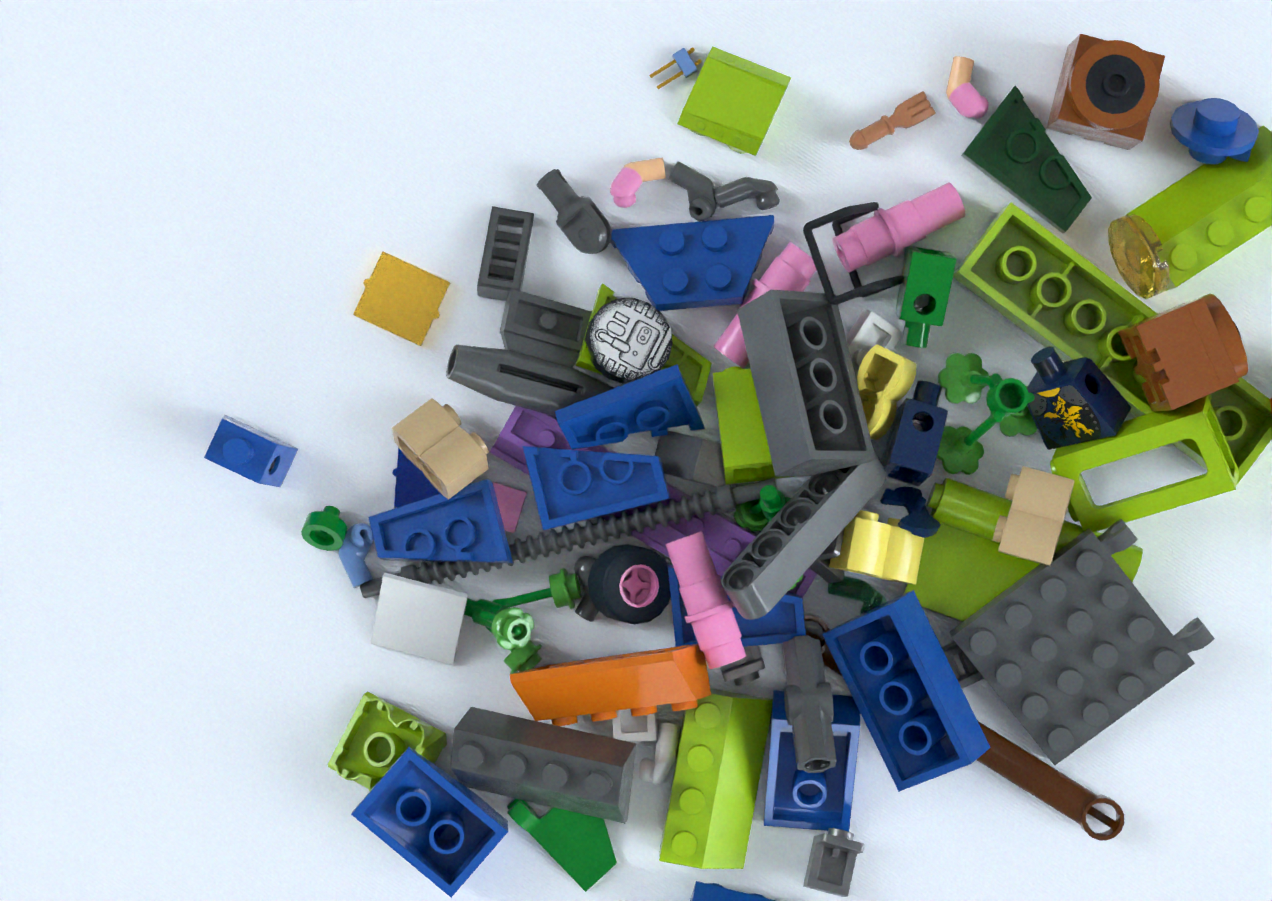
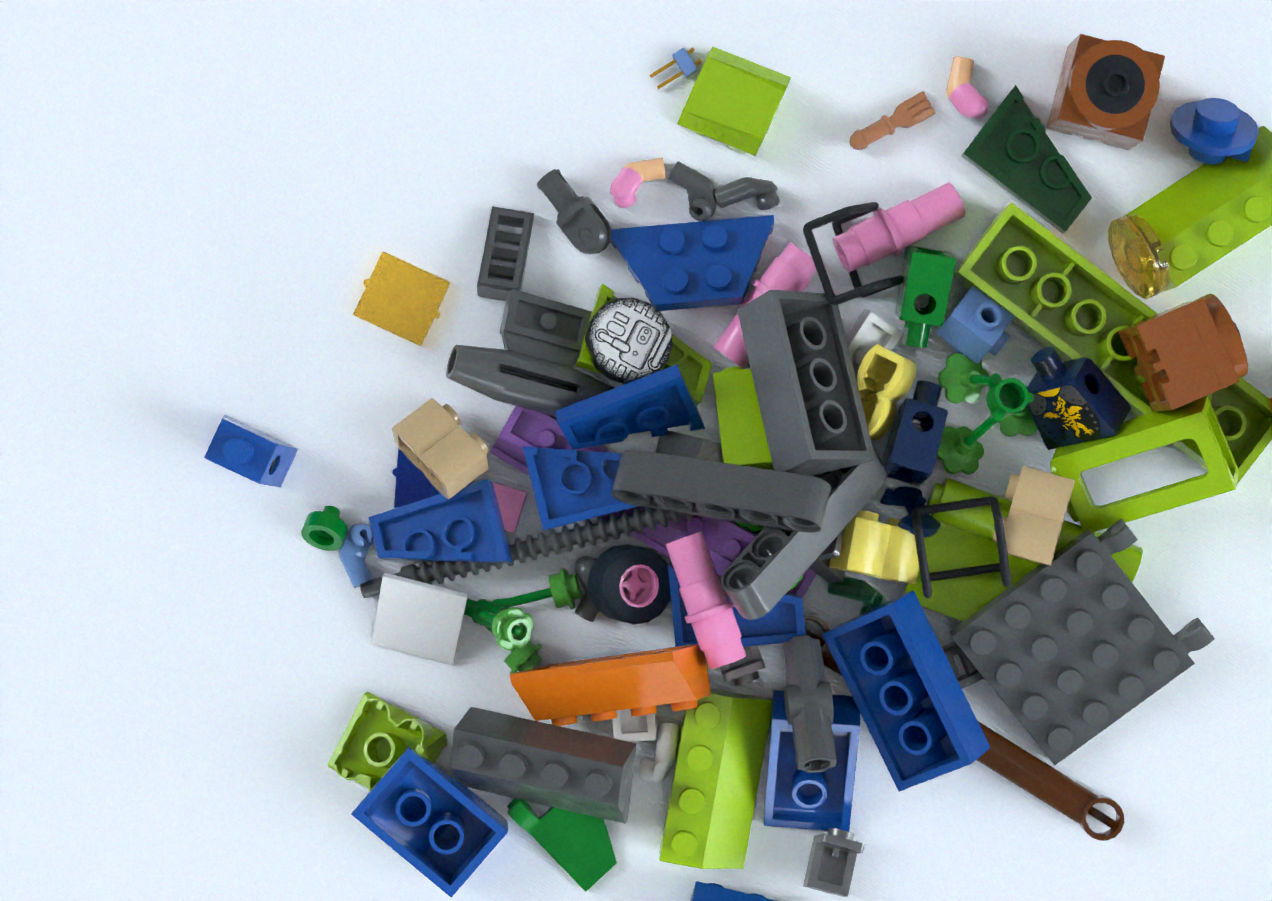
(721, 490): none -> dark grey beam
(976, 326): none -> medium blue brick
(1002, 567): none -> black piece

